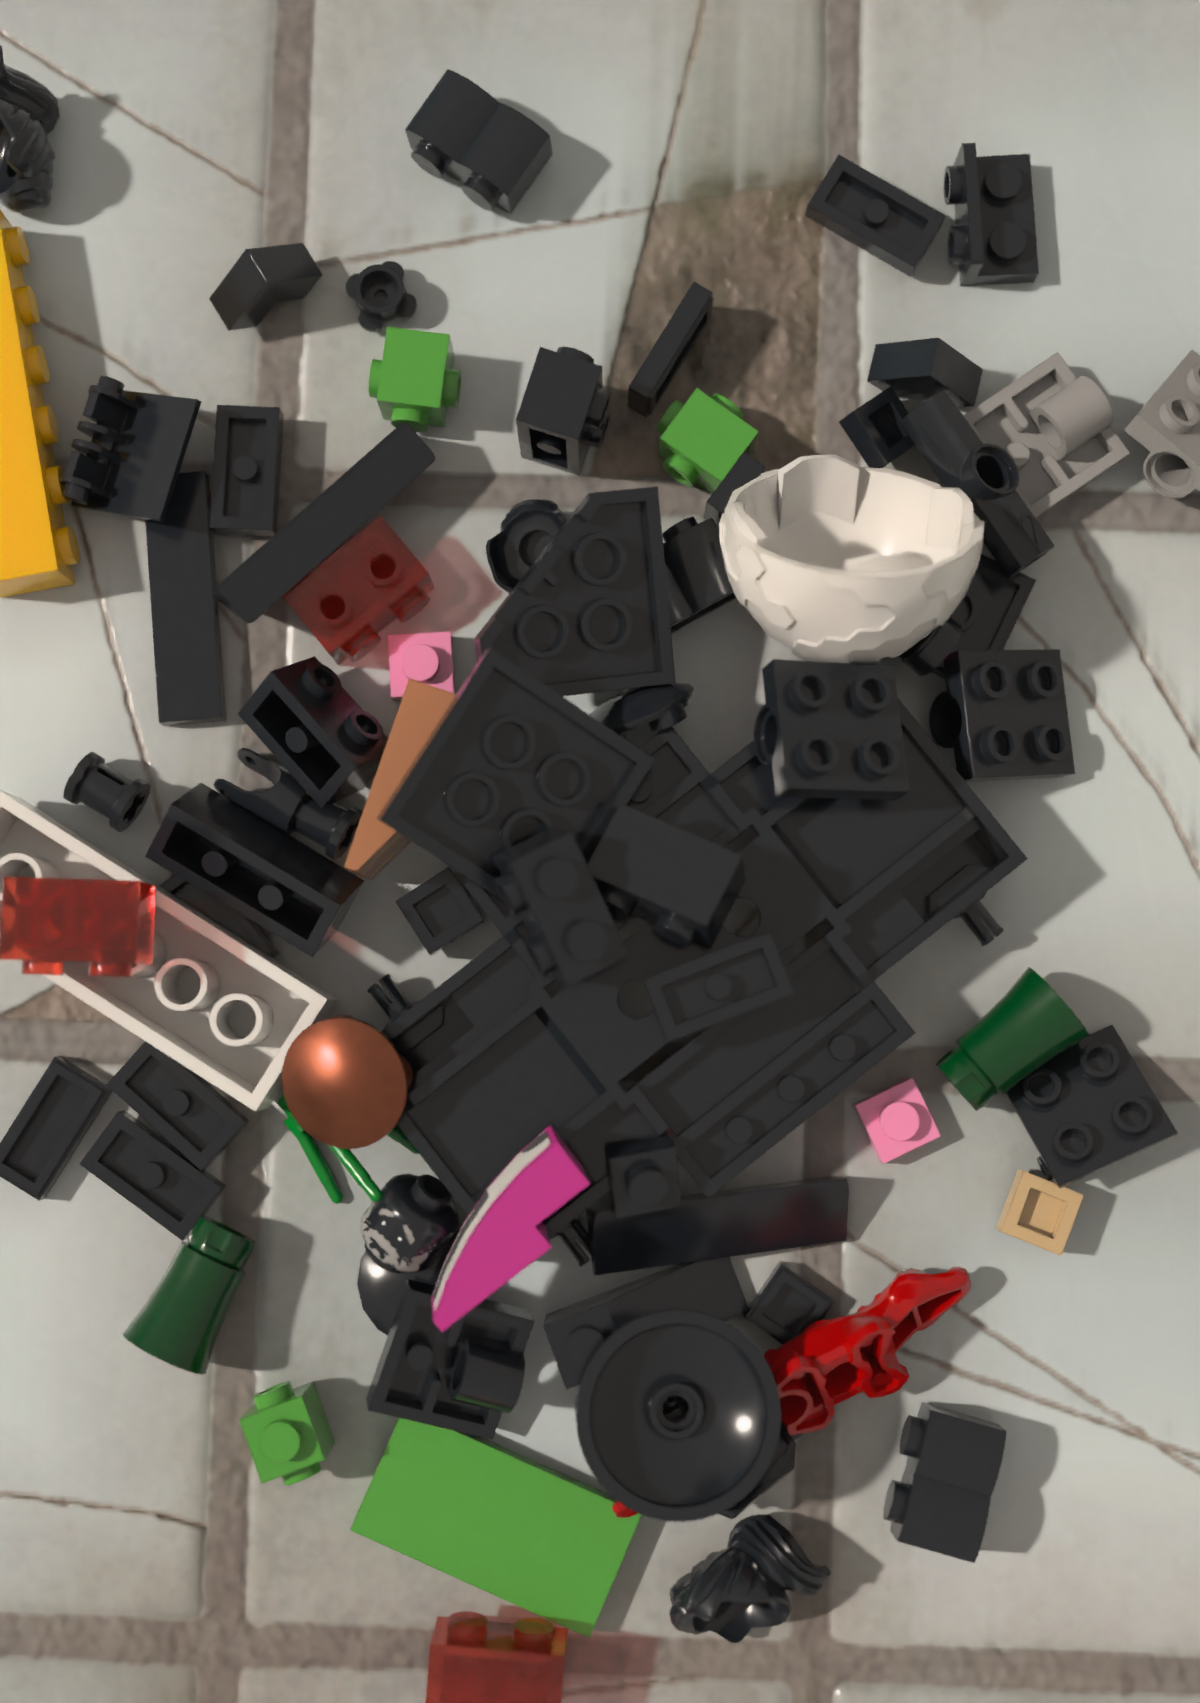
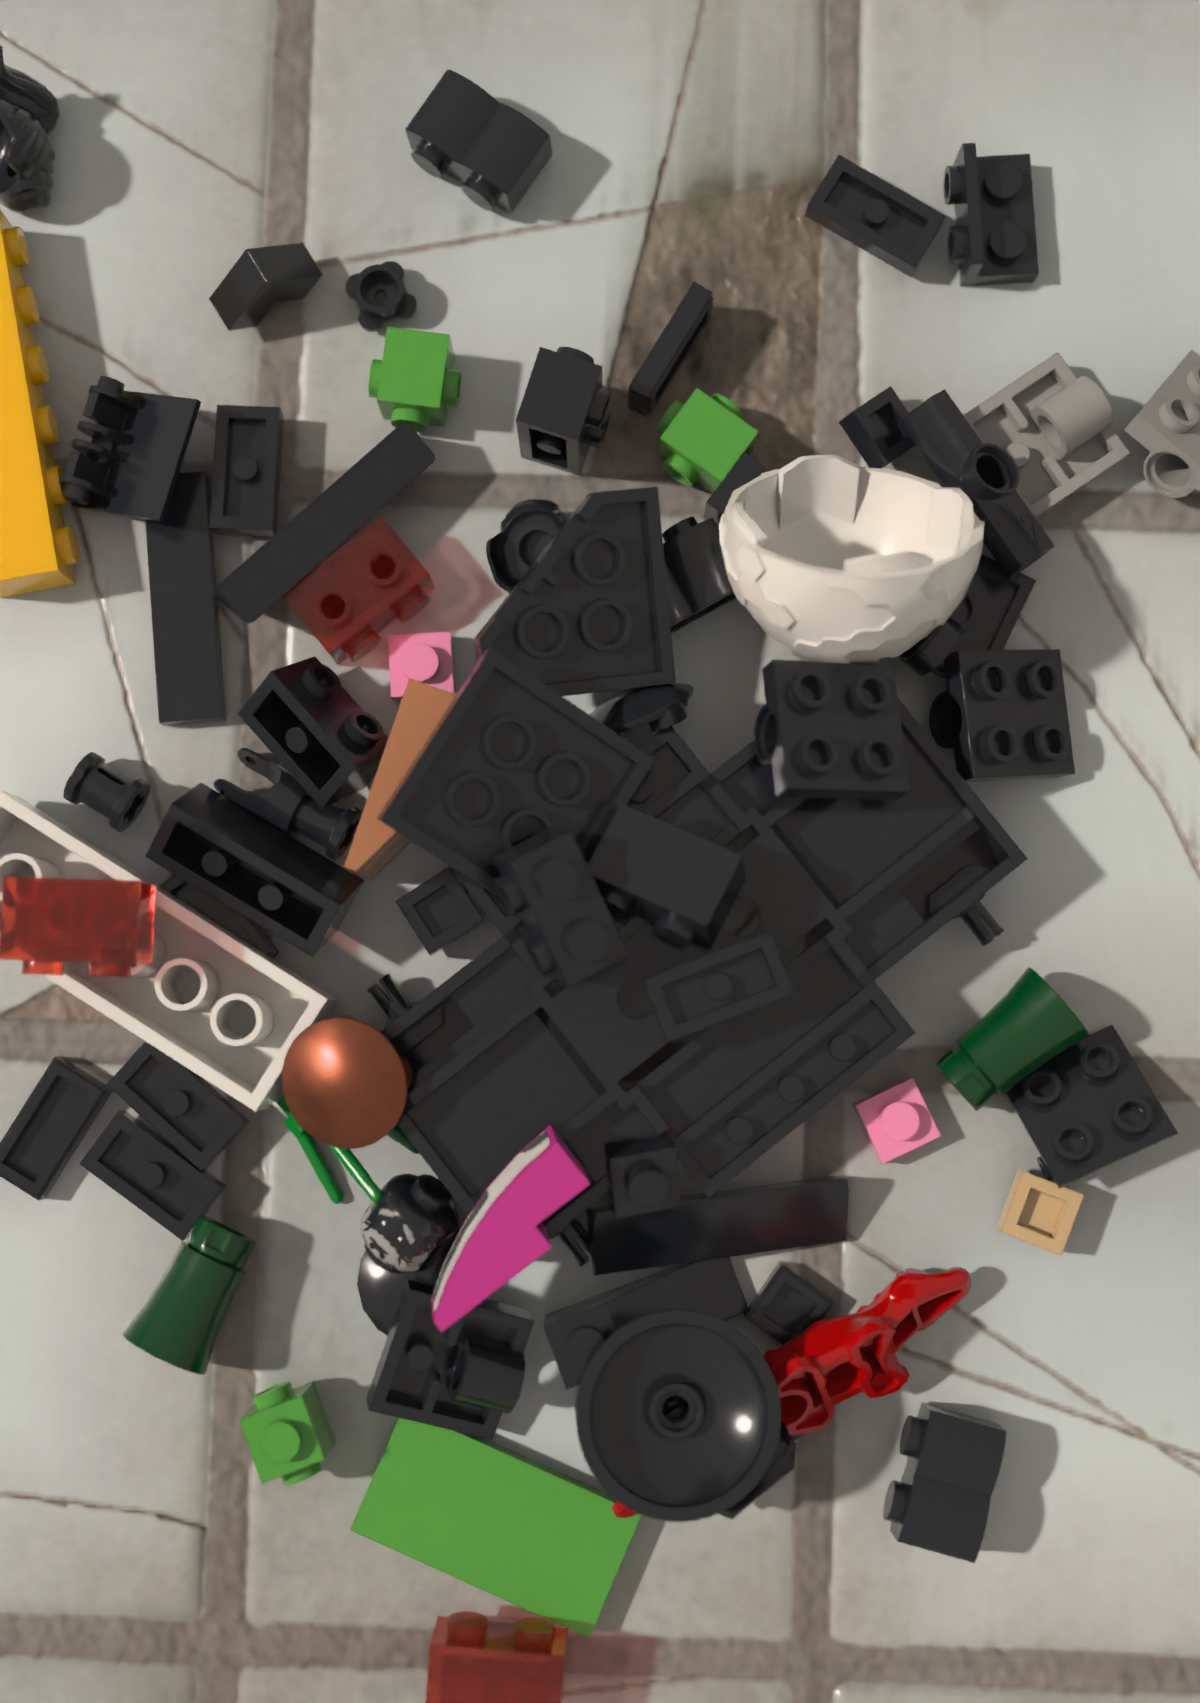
(745, 1582): black hair -> none
(925, 369): black piece -> none

